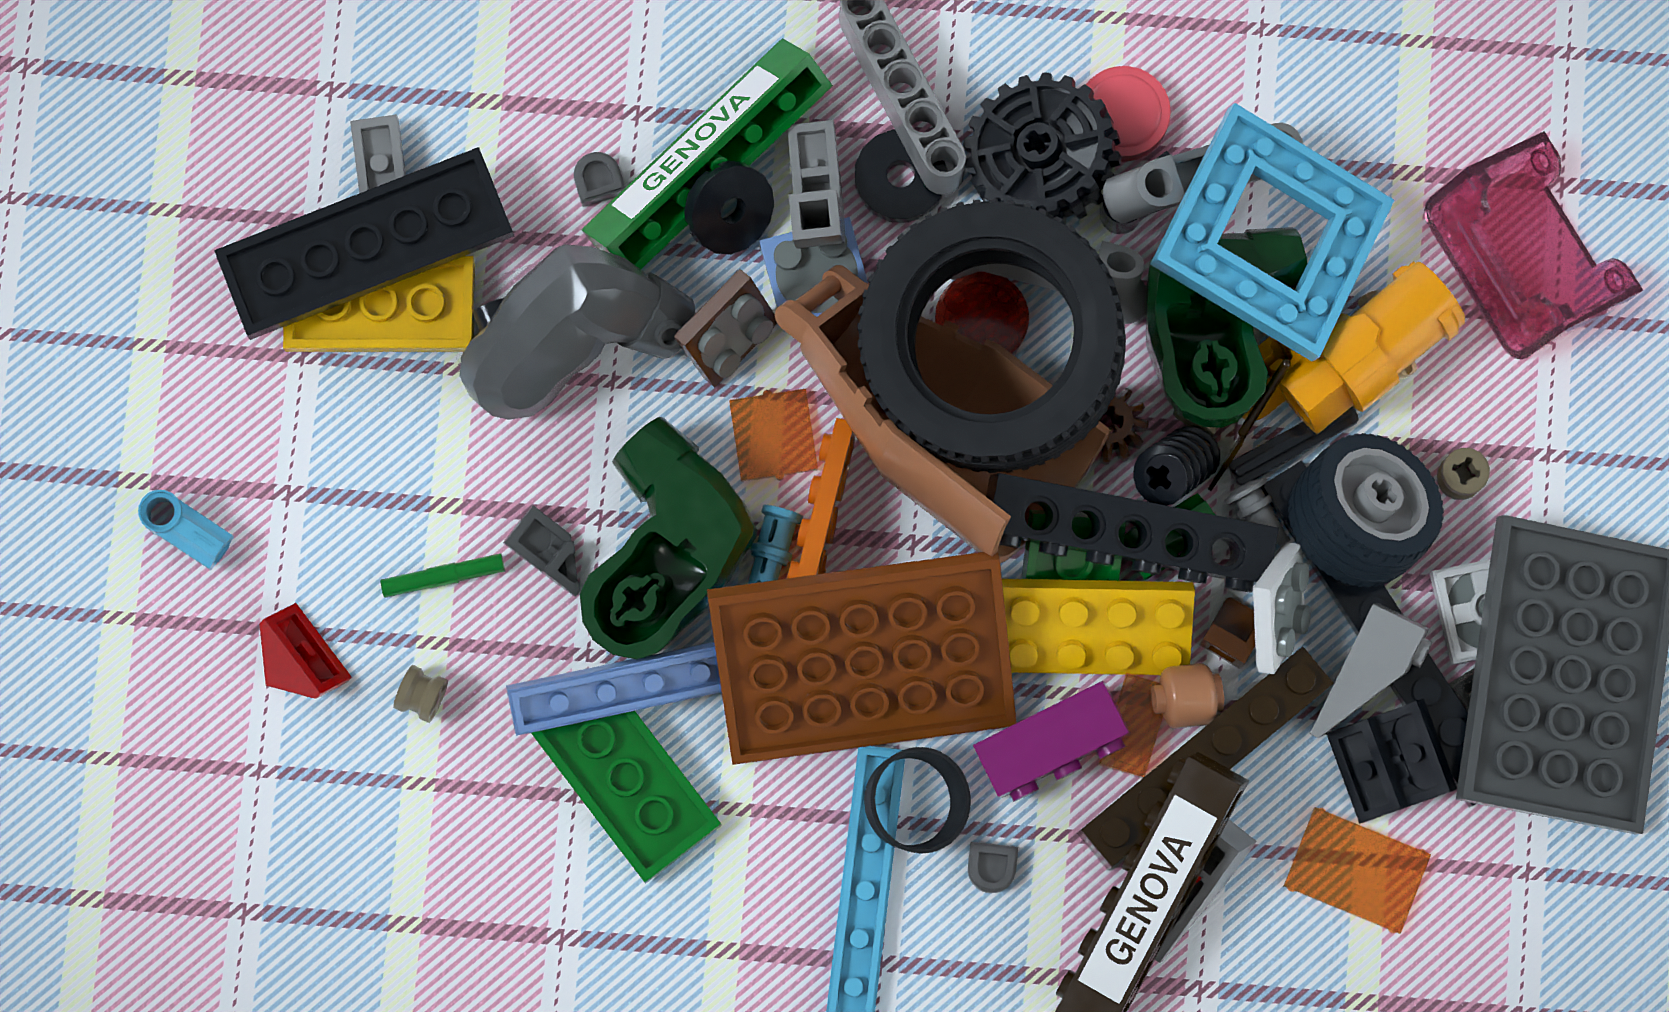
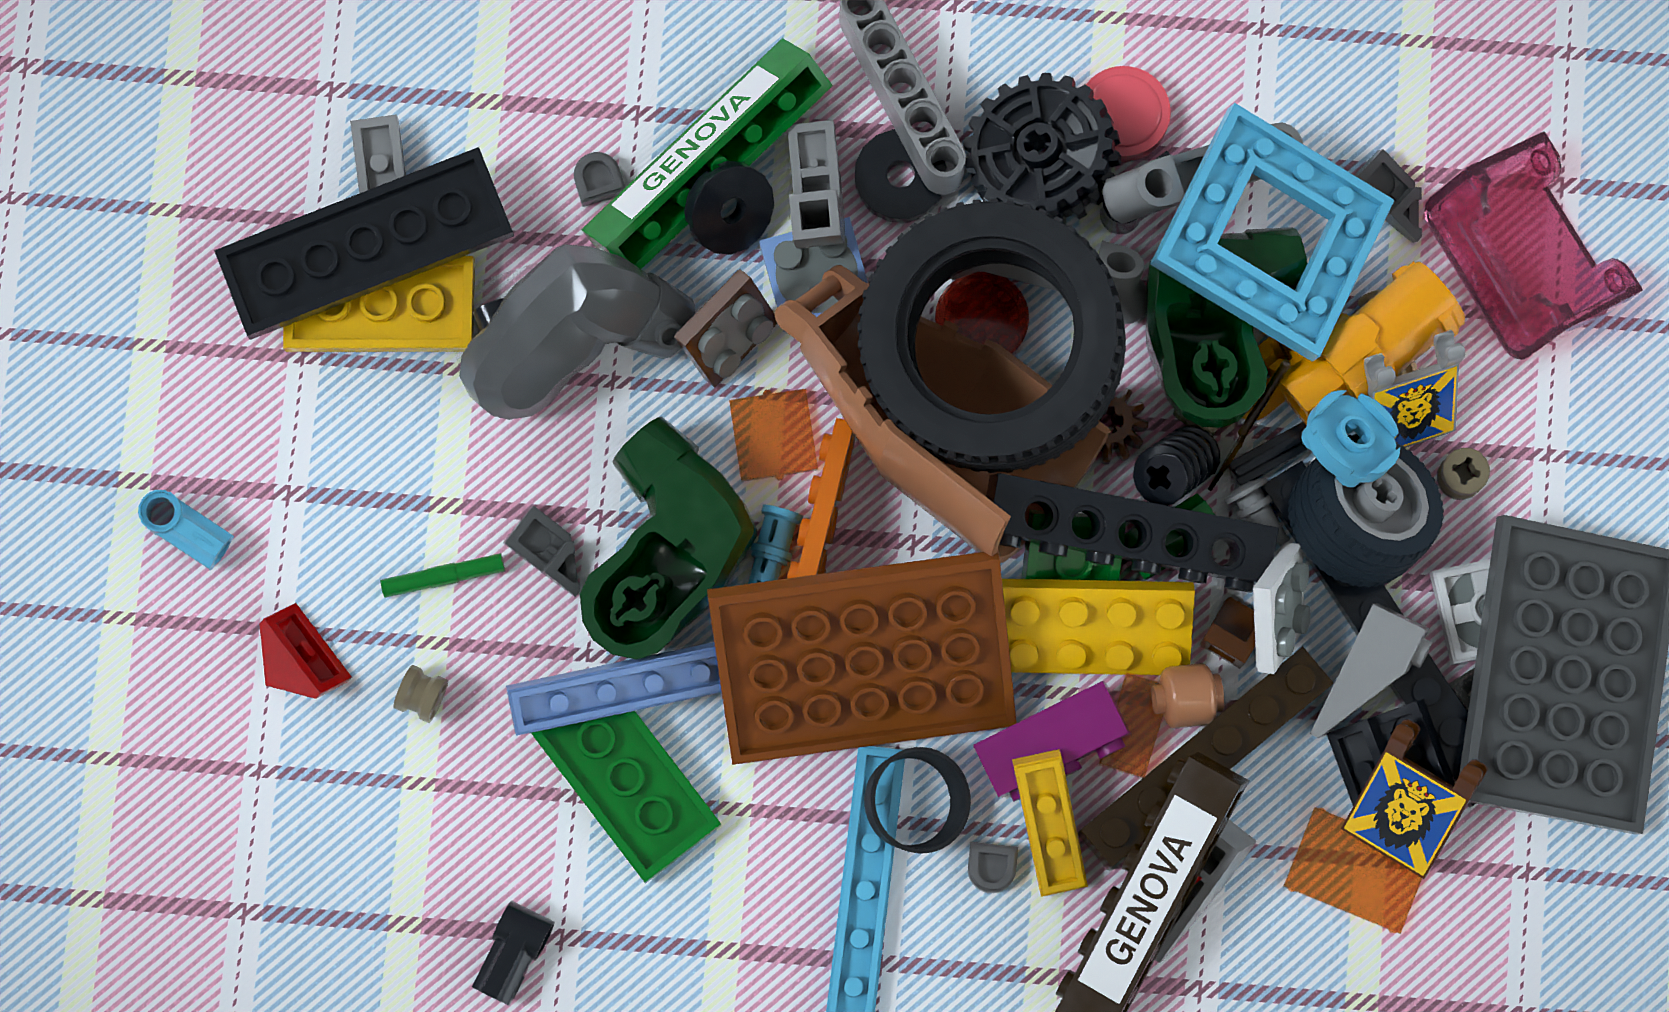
(517, 941): none -> black piece
(1050, 822): none -> yellow tile
(1341, 456): none -> medium azure plate
(1388, 177): none -> dark grey slope
(1409, 809): none -> flag
(1421, 400): none -> flag

